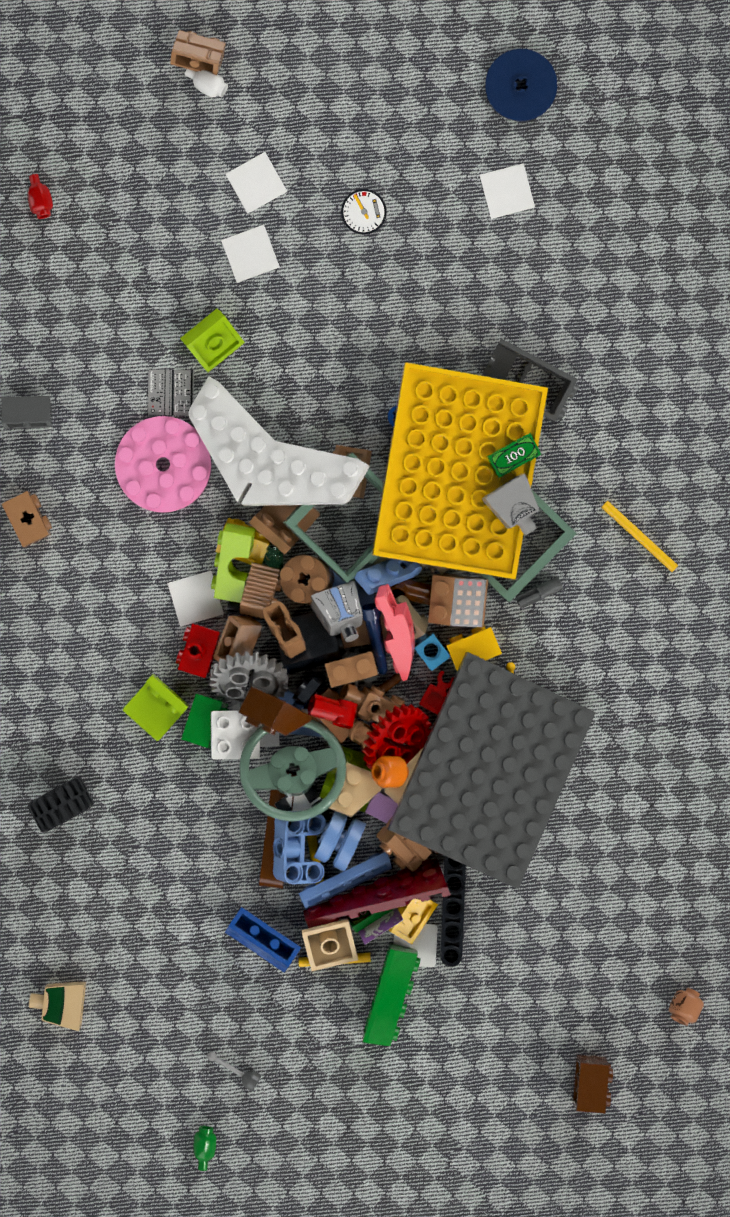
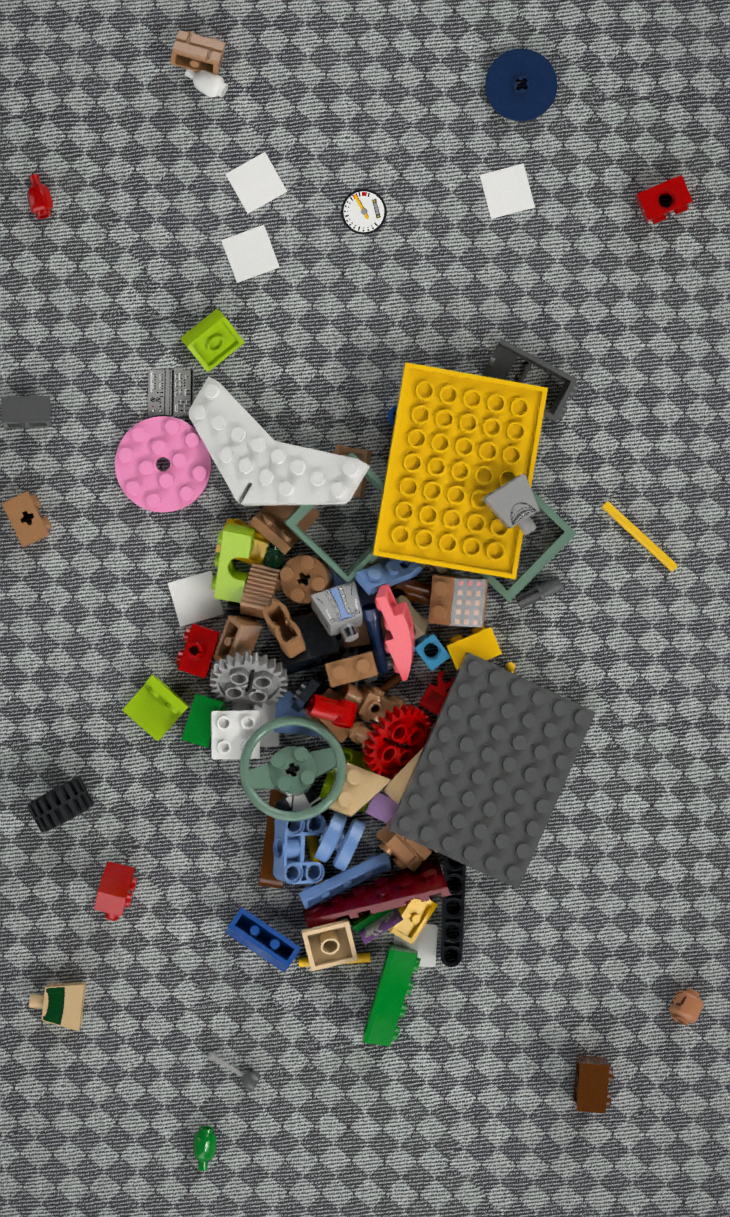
(115, 890): none -> red brick
(272, 713): reddish brown slope -> none
(390, 772): orange head -> none
(514, 455): green tile -> none
(674, 189): none -> red brick

